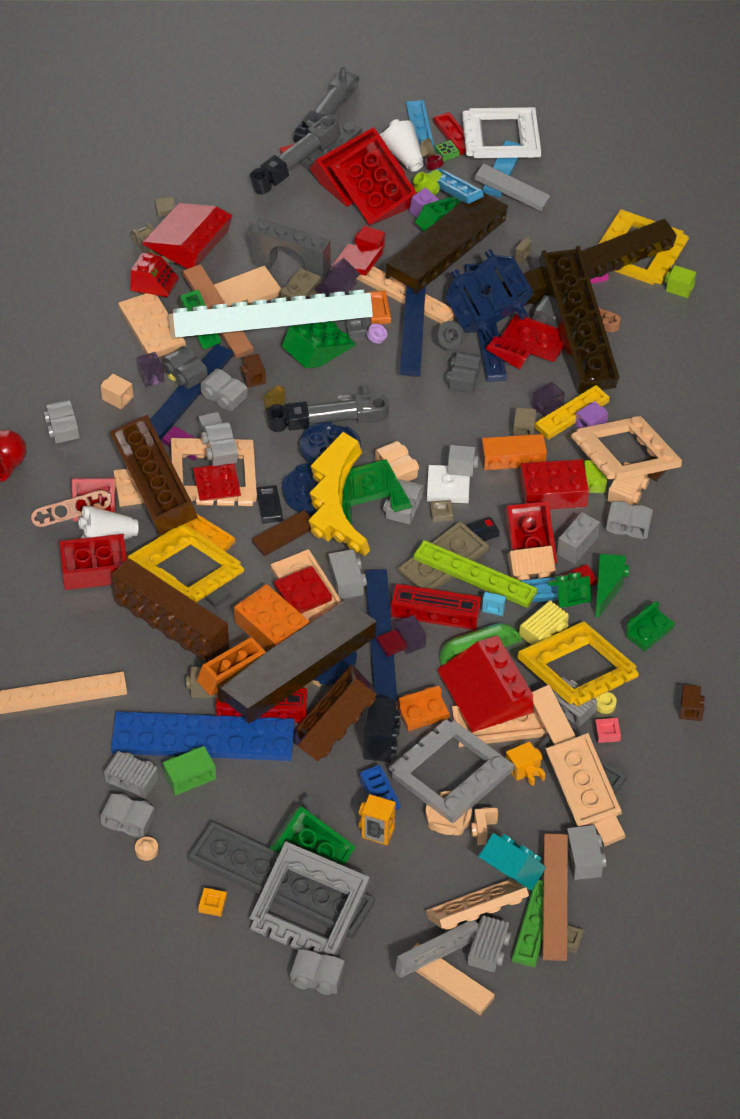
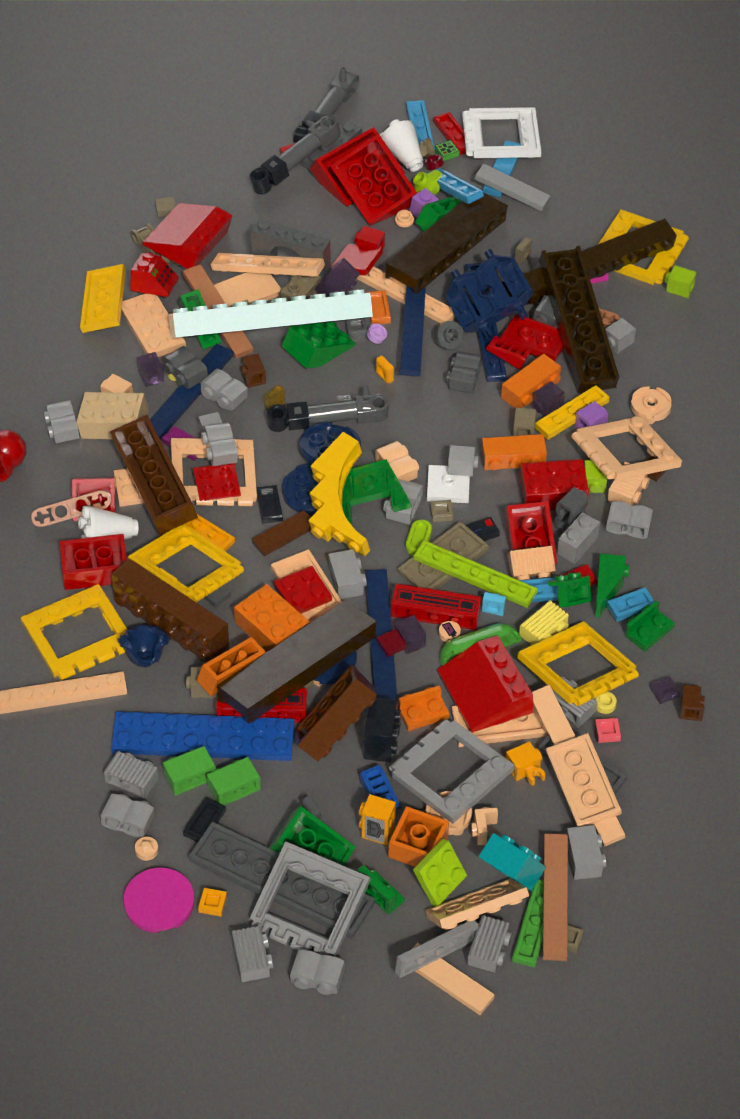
(74, 606): none -> yellow hinge
(103, 298): none -> yellow plate
(108, 411): none -> tan brick
(144, 644): none -> dark blue hair
(158, 900): none -> dark pink tile
(206, 814): none -> black tile
(233, 781): none -> bright green brick
(251, 953): none -> light grey brick
(268, 264): none -> light nougat plate
(384, 369): none -> light orange tile
(385, 895): none -> green bracket
(404, 218): none -> light nougat plate
(416, 836): none -> orange brick
(419, 531): none -> lime tile
(440, 872): none -> lime plate
(449, 630): none -> light nougat tile
(520, 387): none -> orange brick
(570, 508): none -> dark grey brick
(620, 335): none -> light grey brick
(629, 604): none -> dark azure plate
(649, 413): none -> light nougat plate
(664, 690): none -> clear purple tile

